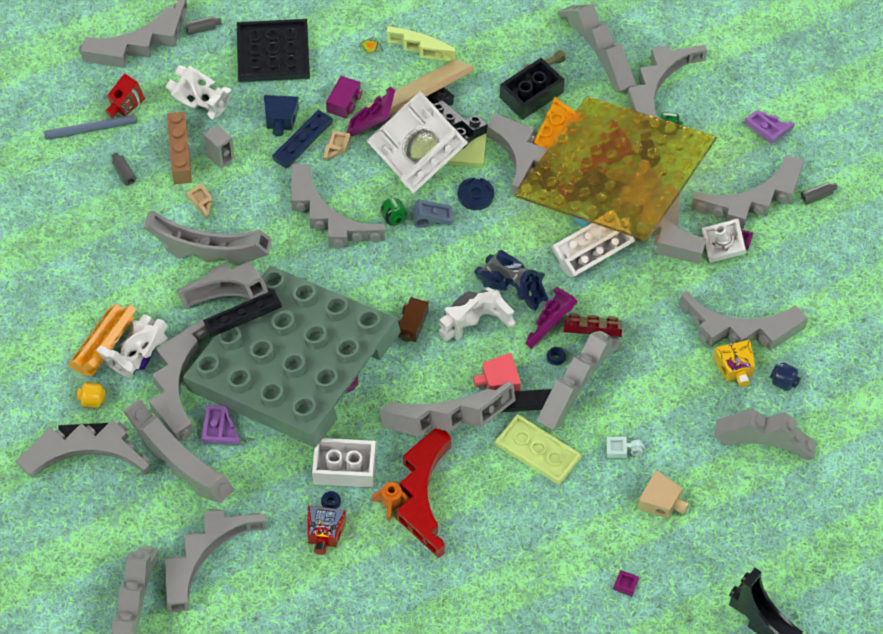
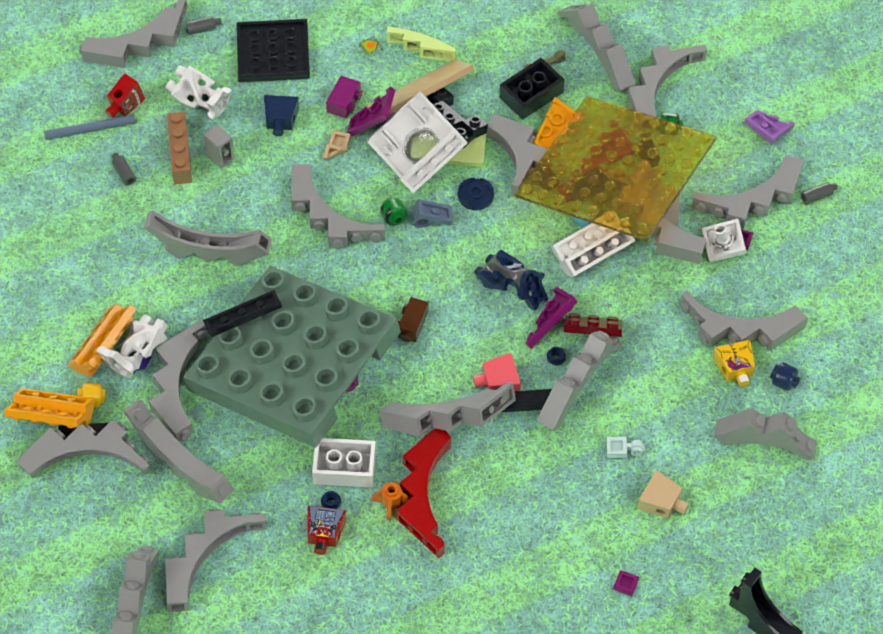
(50, 408): none -> light orange brick
(201, 199): tan slope -> none
(219, 427): medium lavender wing -> none
(224, 281): light grey arch -> none
(302, 139): dark blue plate -> none
(469, 309): white hips -> none
(538, 449): yellowish green tile -> none

